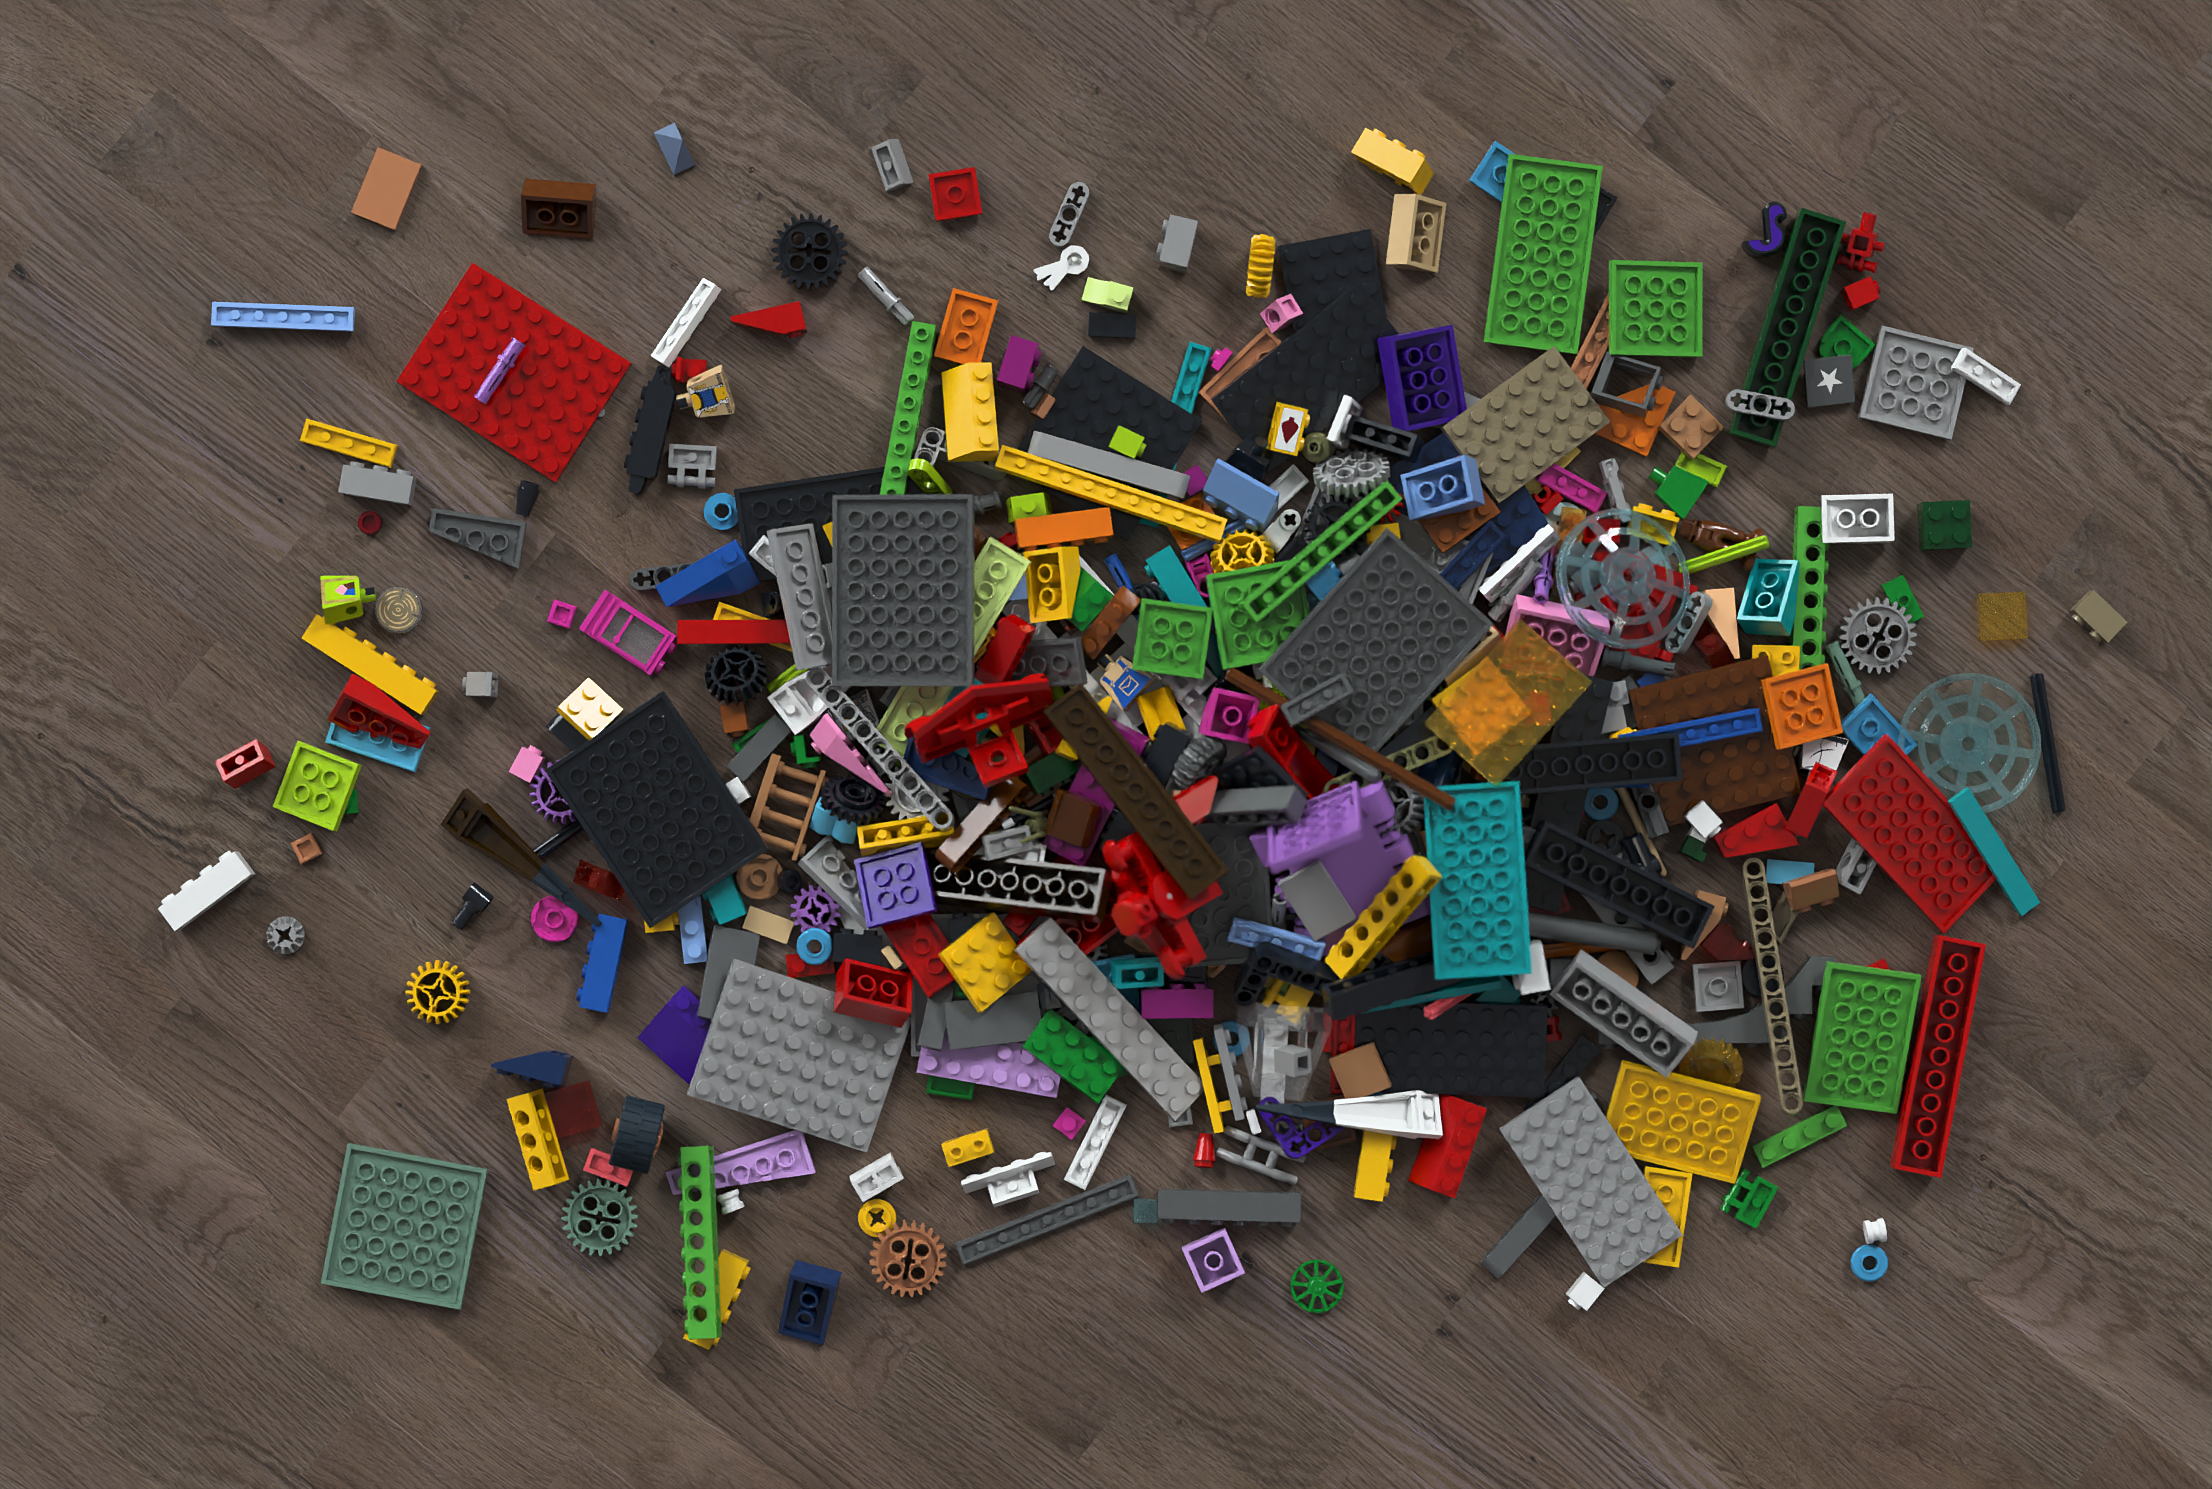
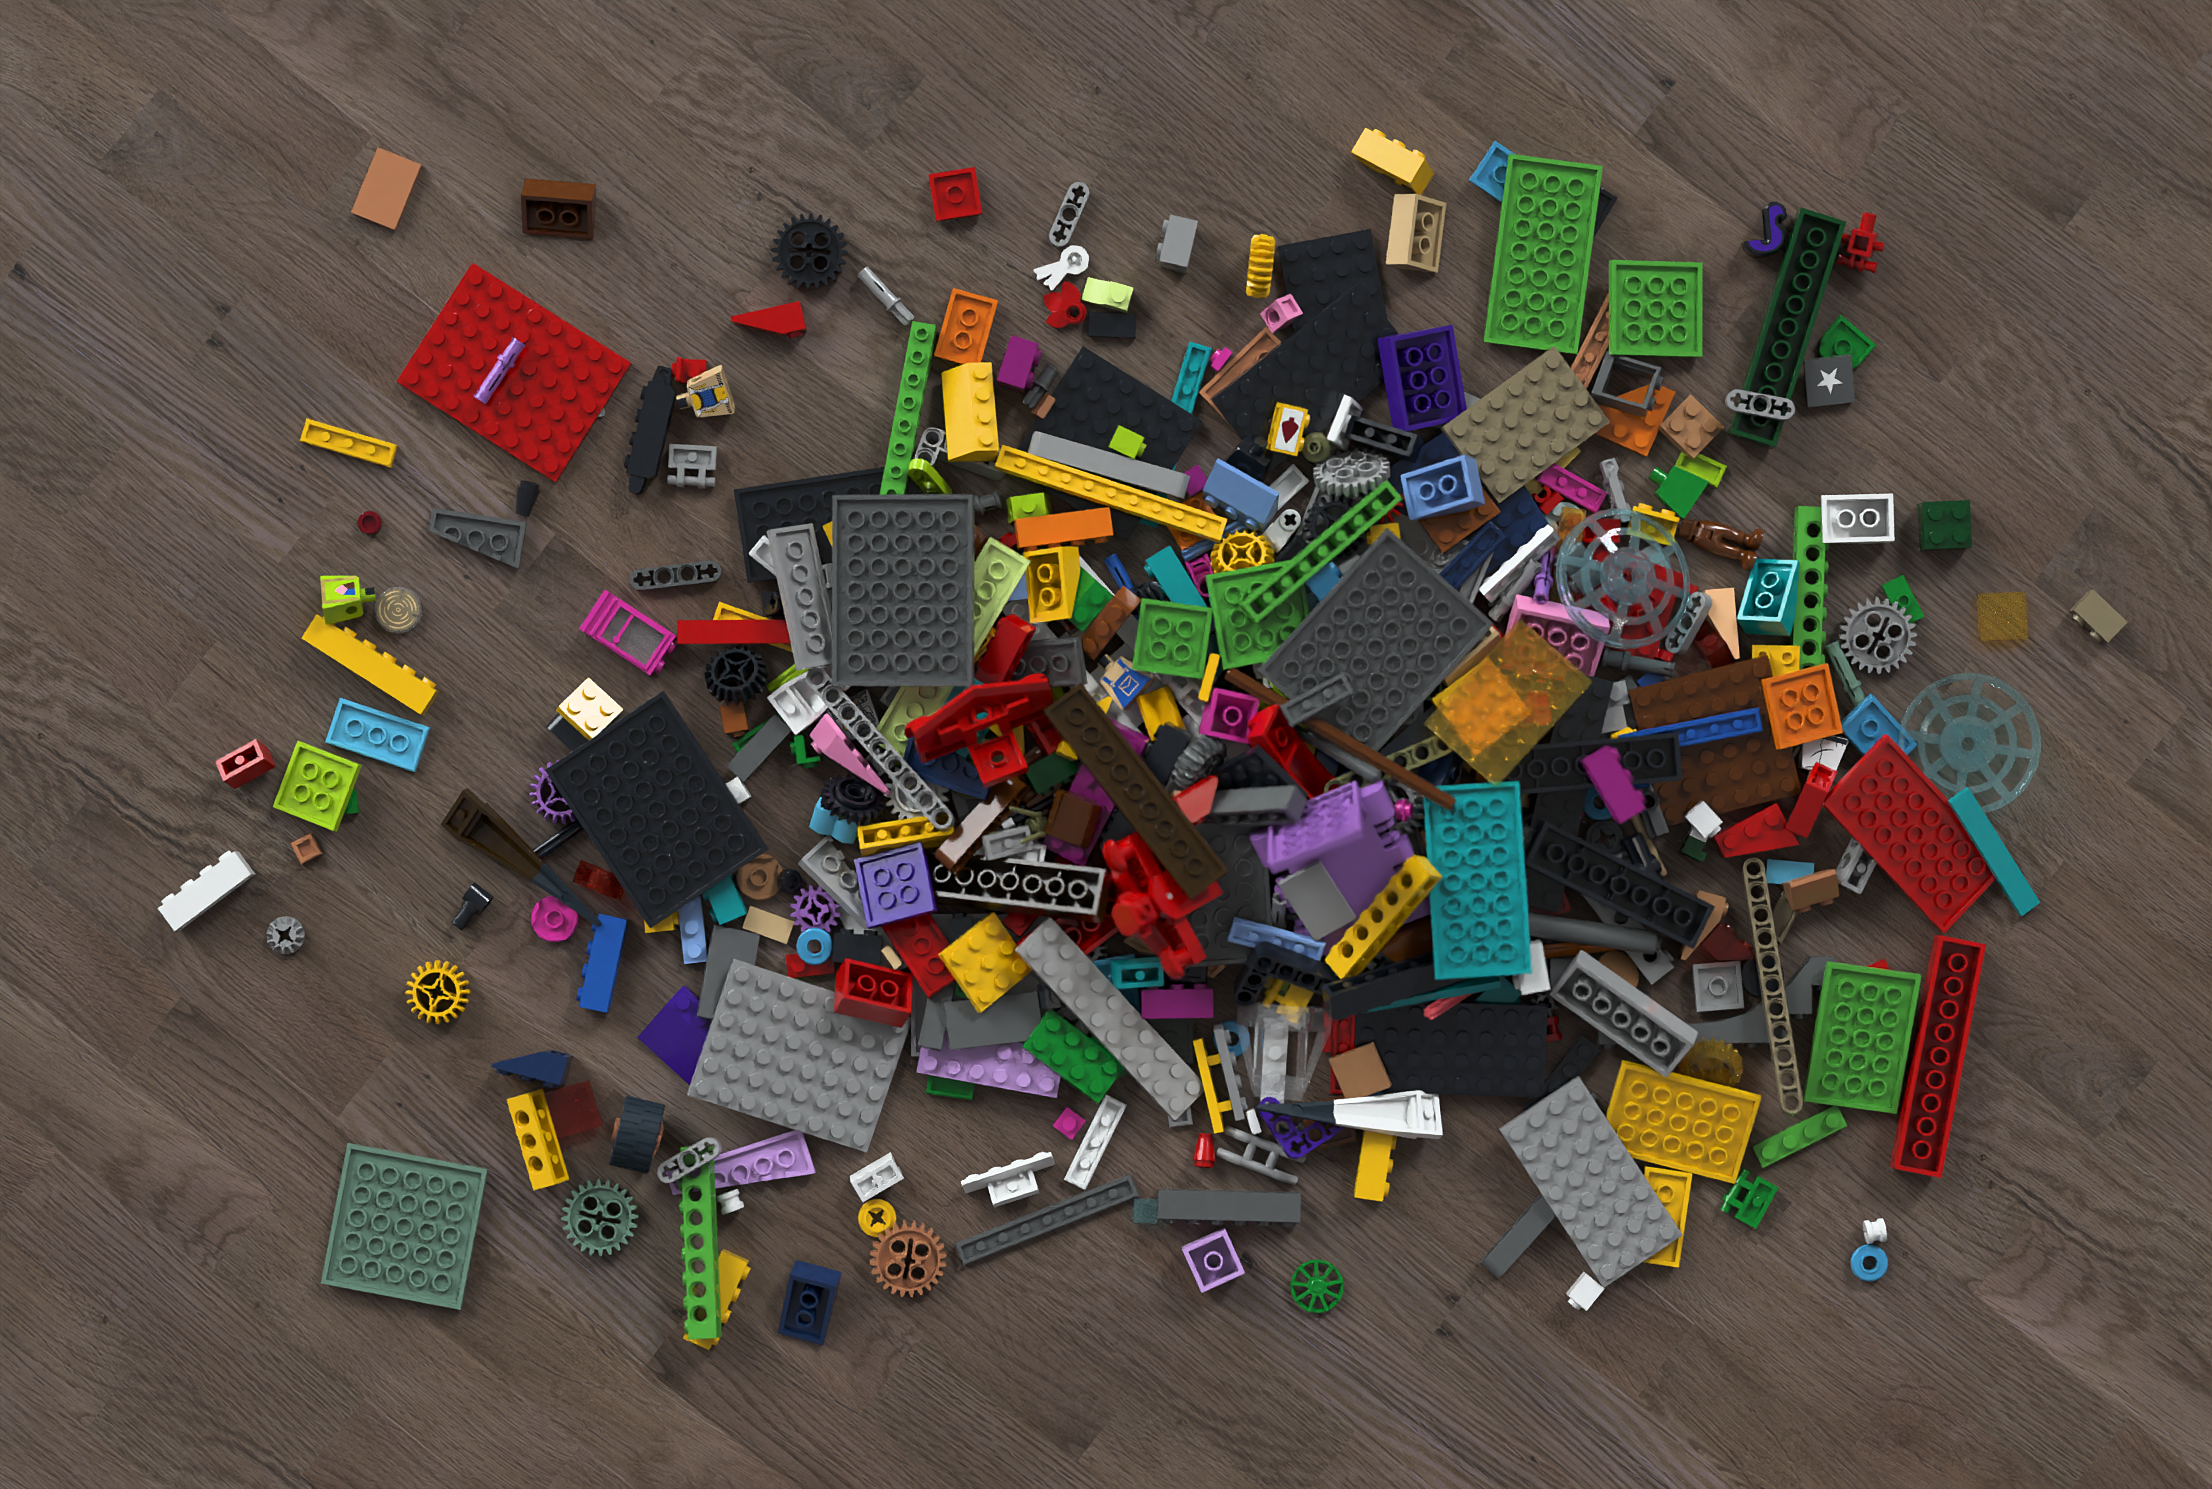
(283, 316): light blue plate -> none
(370, 710): red wedge -> none
(377, 483): light grey brick -> none
(481, 684): light grey slope -> none
(527, 763): bright pink brick -> none
(562, 614): dark pink tile -> none
(598, 1164): coral plate -> none
(670, 1163): none -> light grey beam
(674, 149): sand blue slope -> none
(686, 322): white plate -> none
(710, 507): dark azure piece -> none
(714, 576): blue wedge -> none
(769, 789): medium nougat fence -> none
(892, 164): light grey slope -> none
(967, 1147): yellow brick -> none
(1061, 305): none -> red plate
(1208, 677): none -> yellow tile
(1292, 1060): light grey brick -> none
(1403, 809): none -> dark pink plate
(1444, 1160): red slope -> none
(1613, 784): none -> magenta brick
(1726, 554): lime axle -> none
(1861, 293): red brick -> none
(1913, 383): light grey plate -> none
(1985, 376): white tile -> none
(2047, 743): black axle -> none

